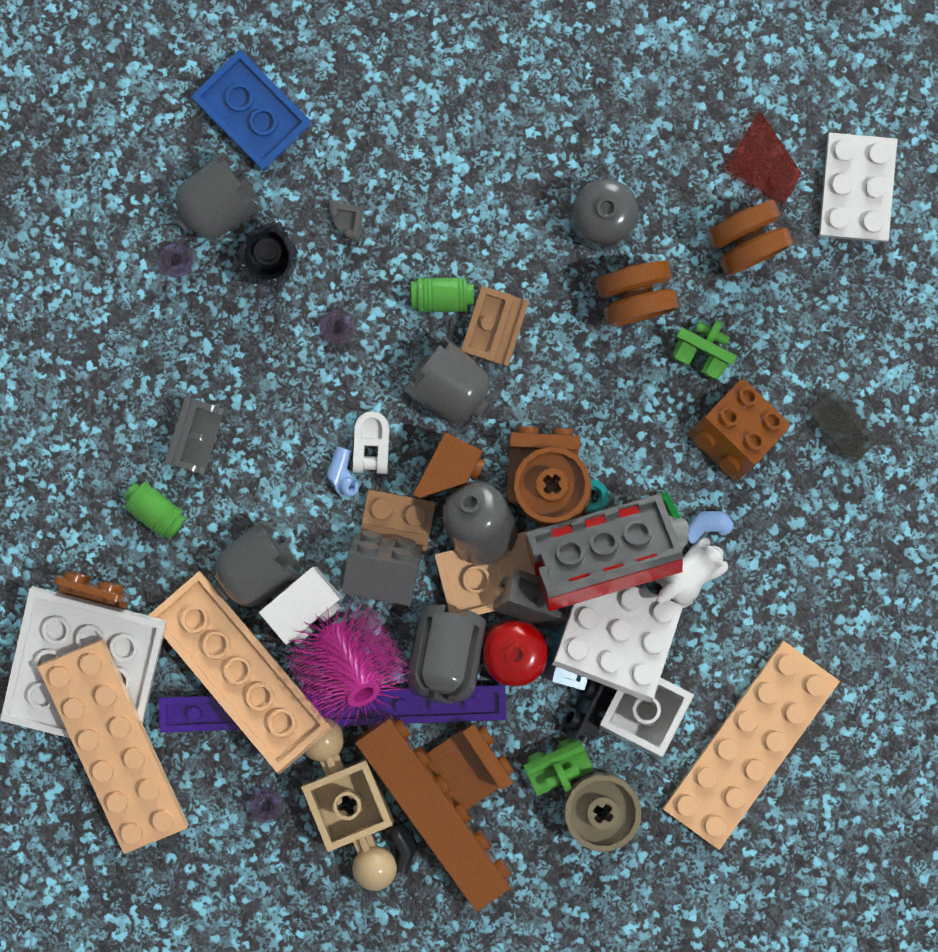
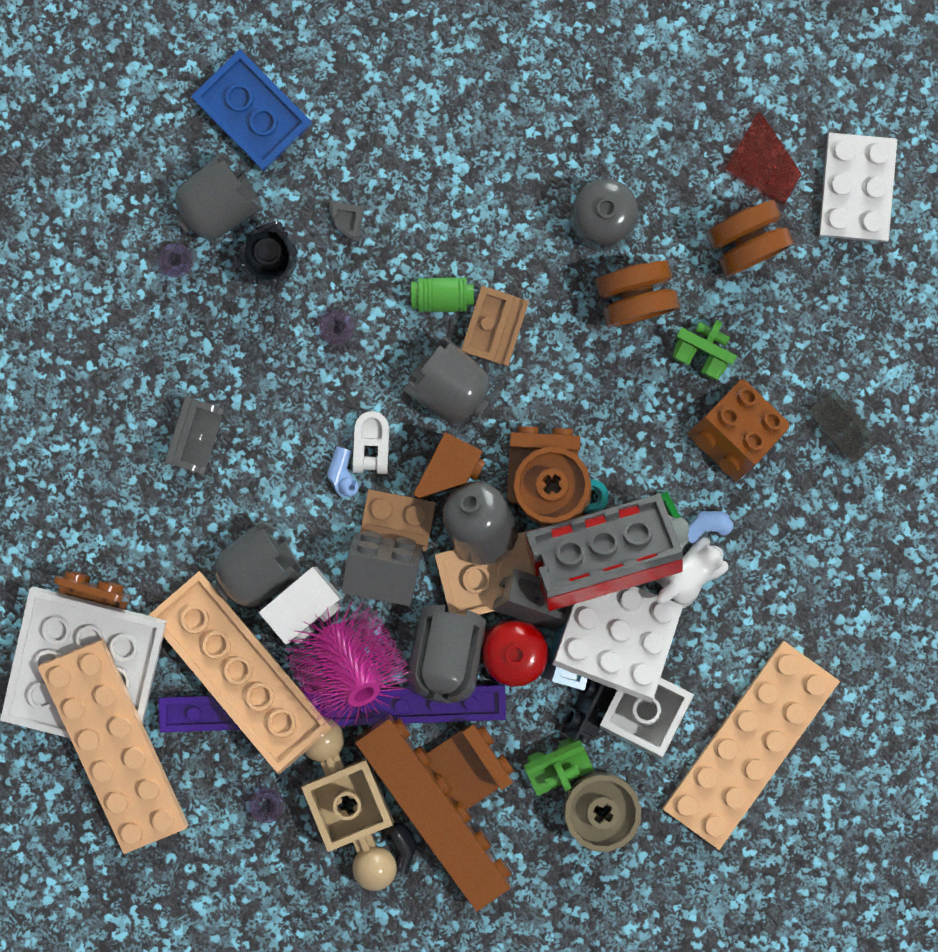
(154, 510): bright green head -> none

